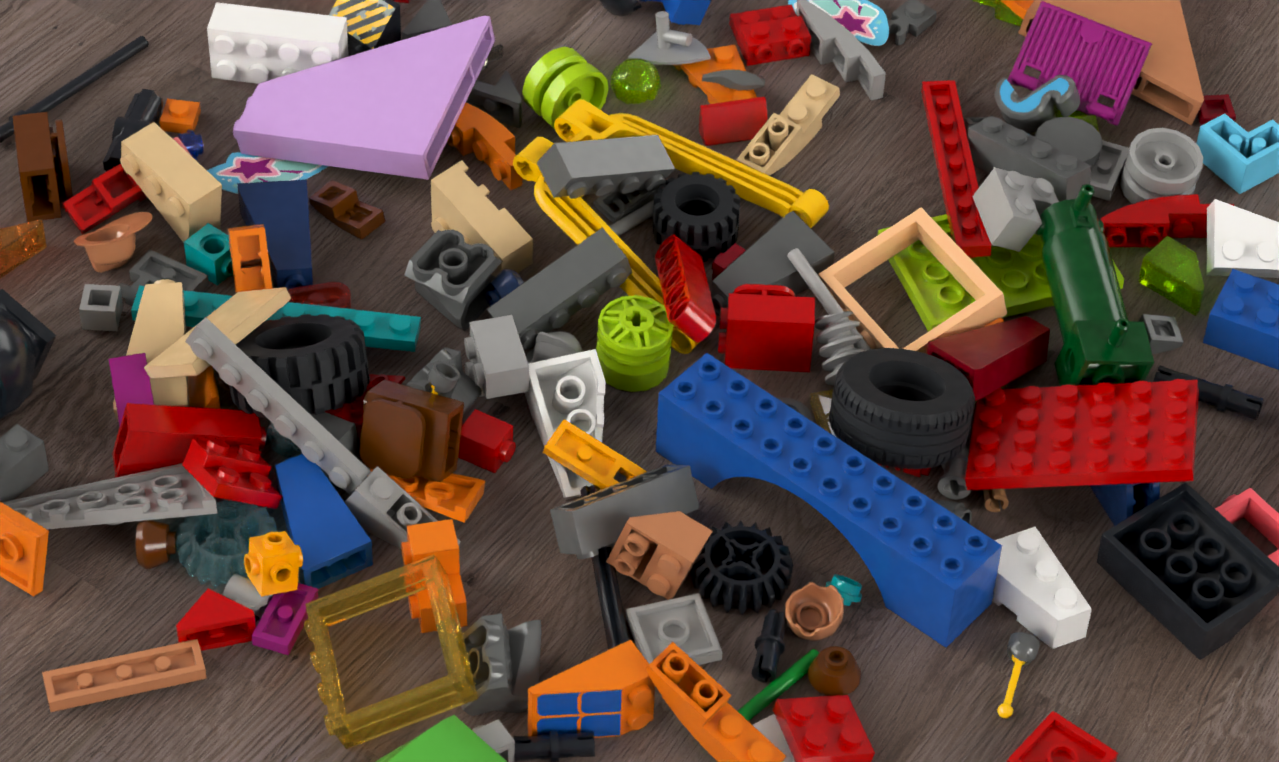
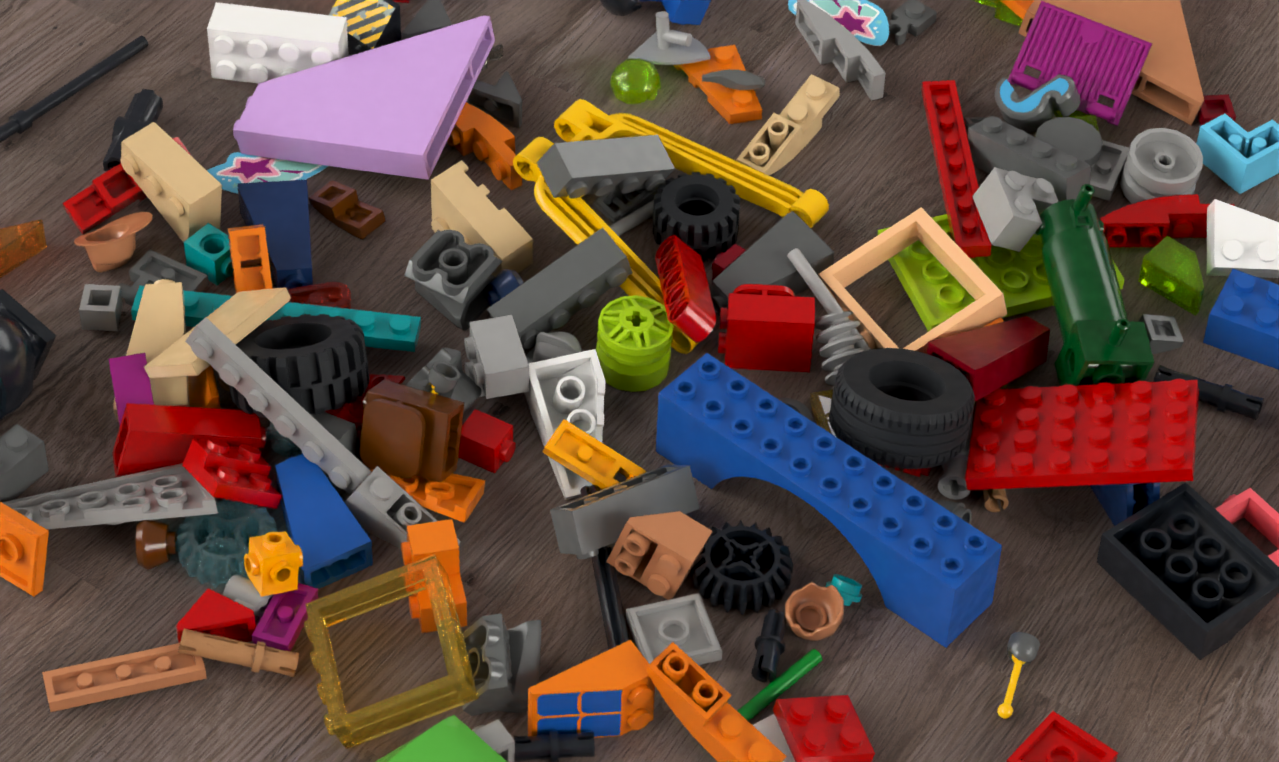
(41, 165): reddish brown brick -> none
(179, 116): orange plate -> none
(192, 143): clear blue plate -> none
(242, 653): none -> medium nougat pin
(561, 80): lime wheel -> none
(732, 120): red slope -> none
(770, 34): red plate -> none
(834, 672): reddish brown cone -> none
(1040, 590): white wedge -> none

